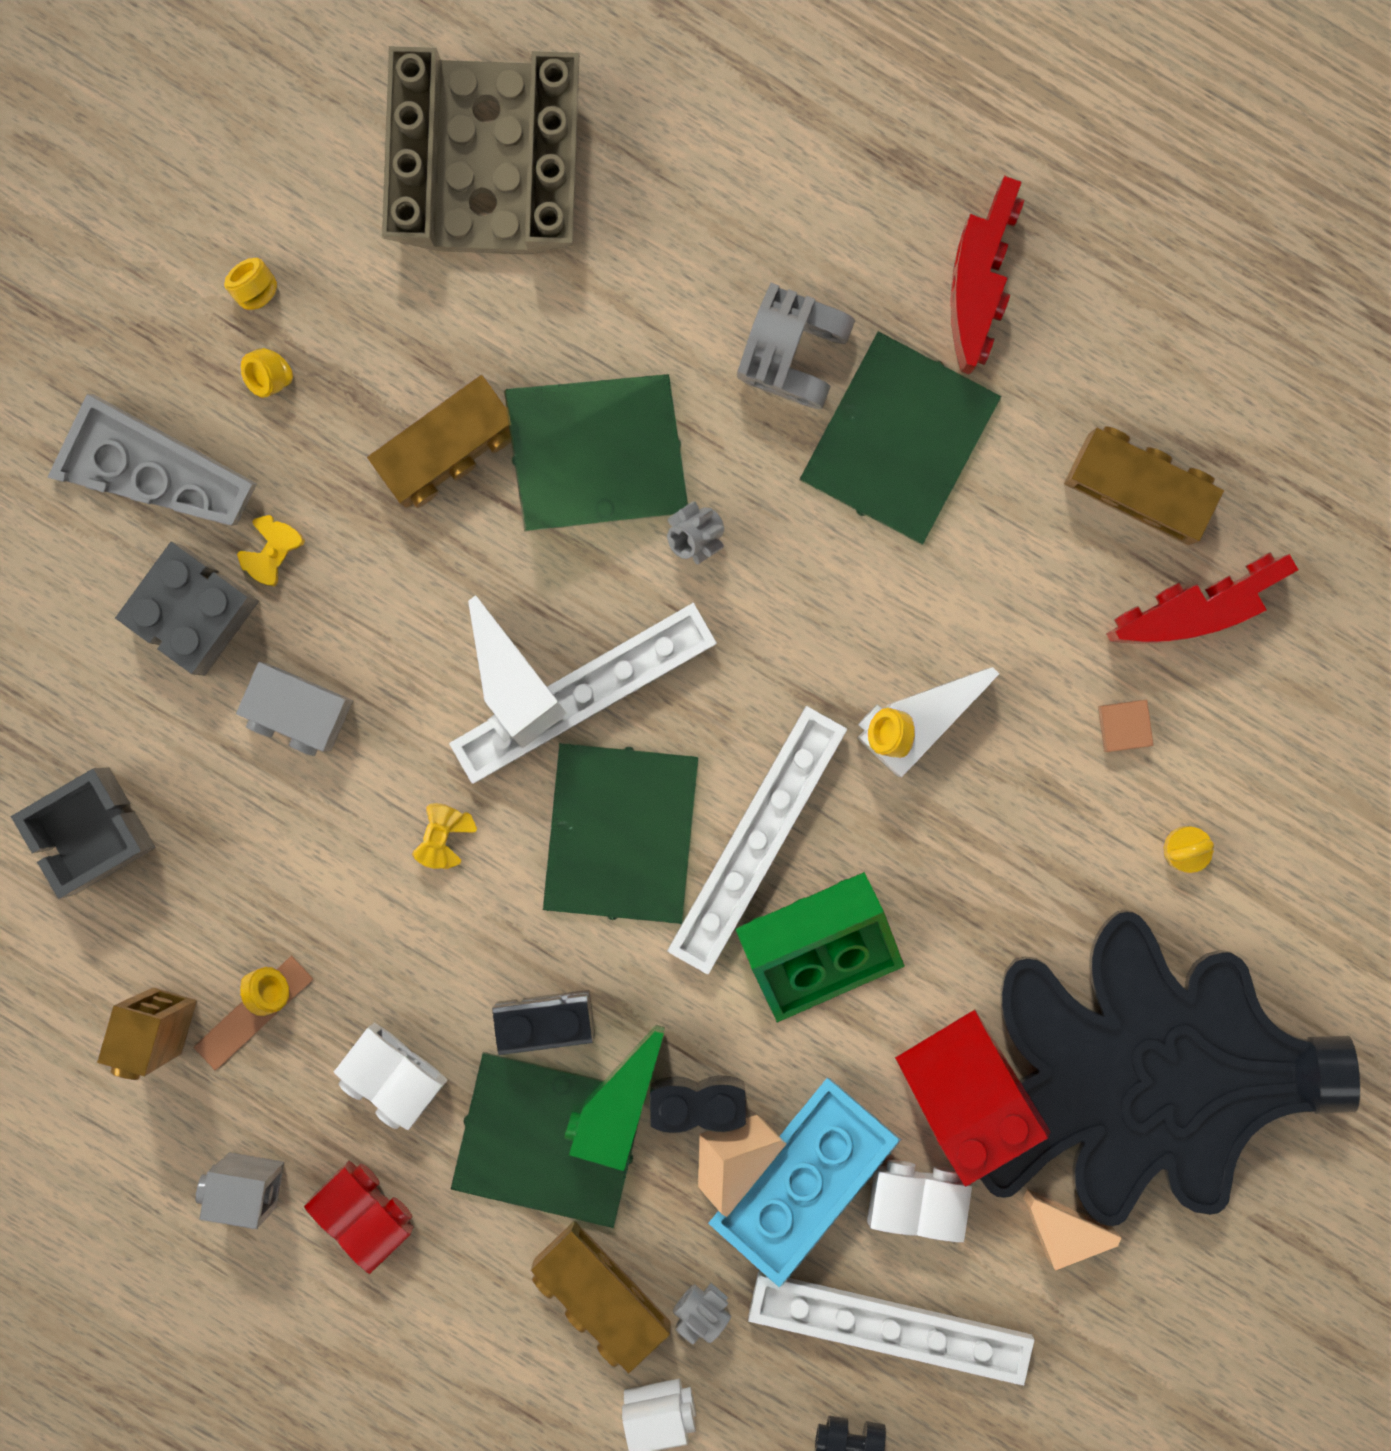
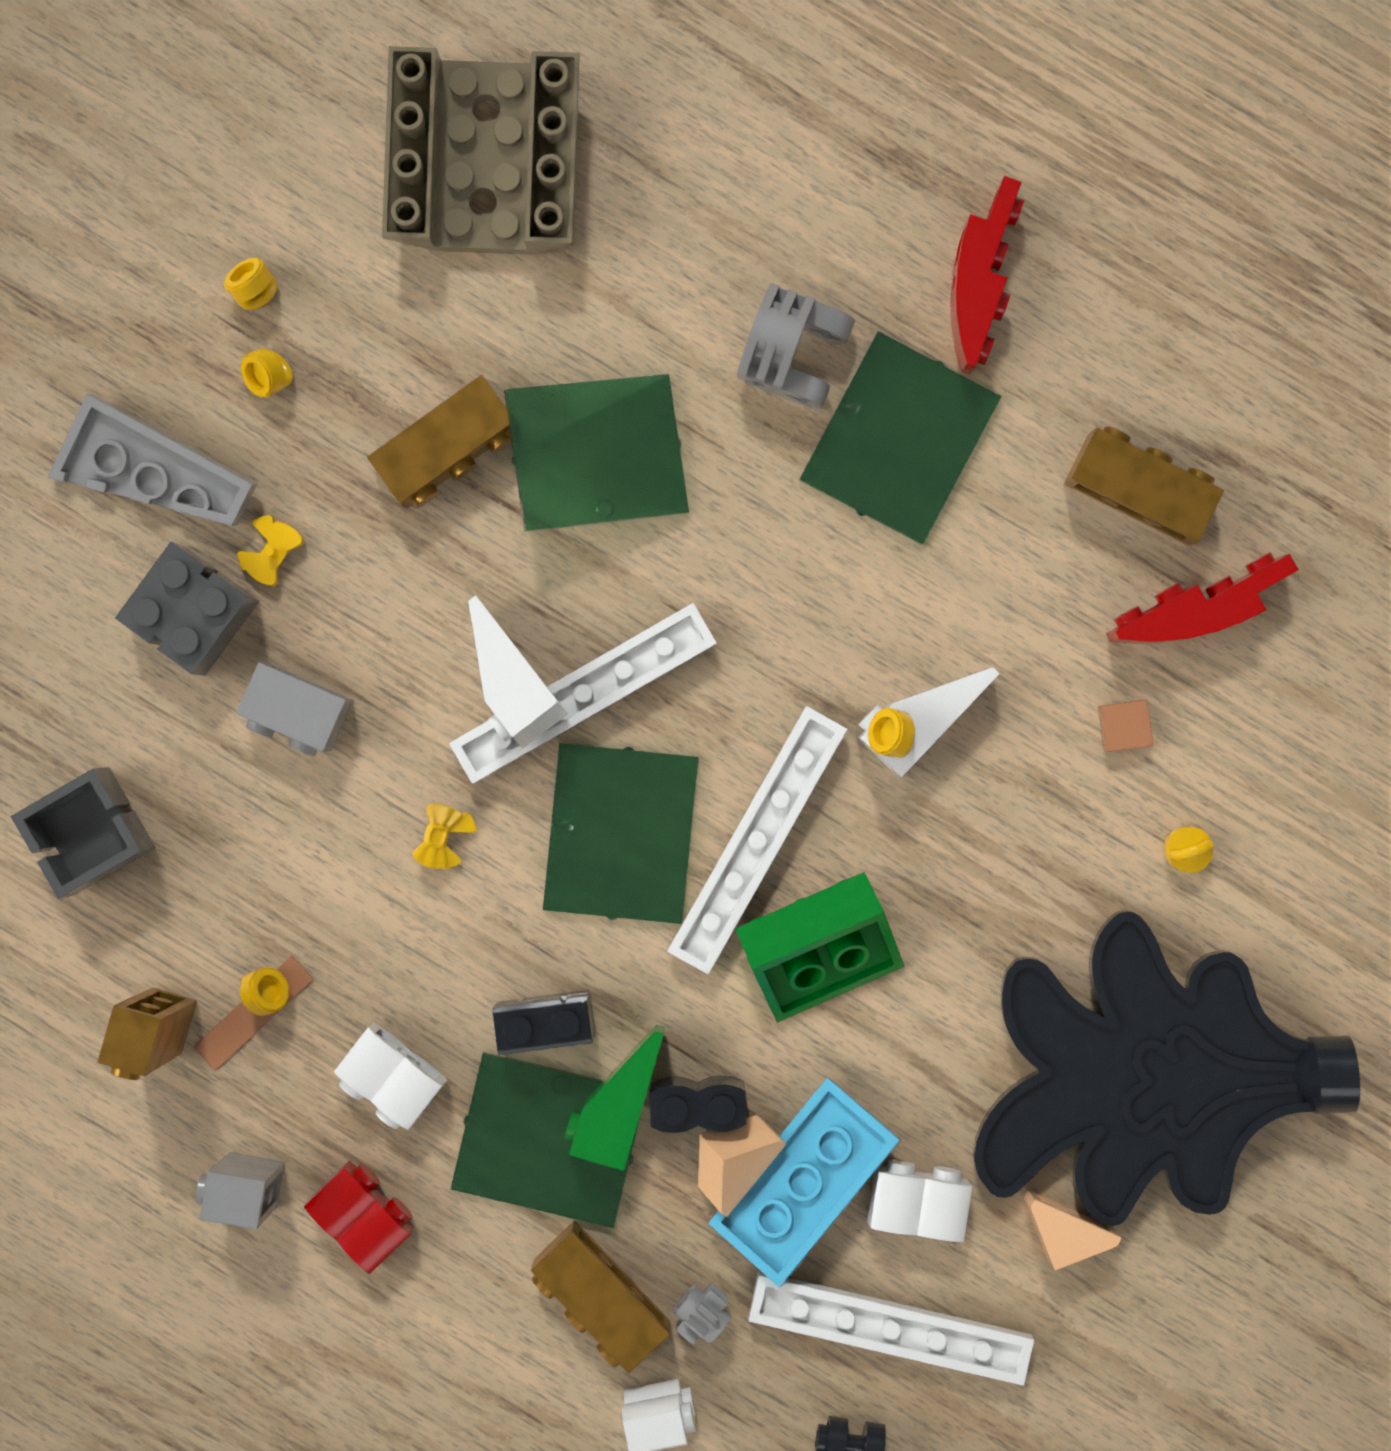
(695, 532): light grey gear -> none
(972, 1098): red slope -> none

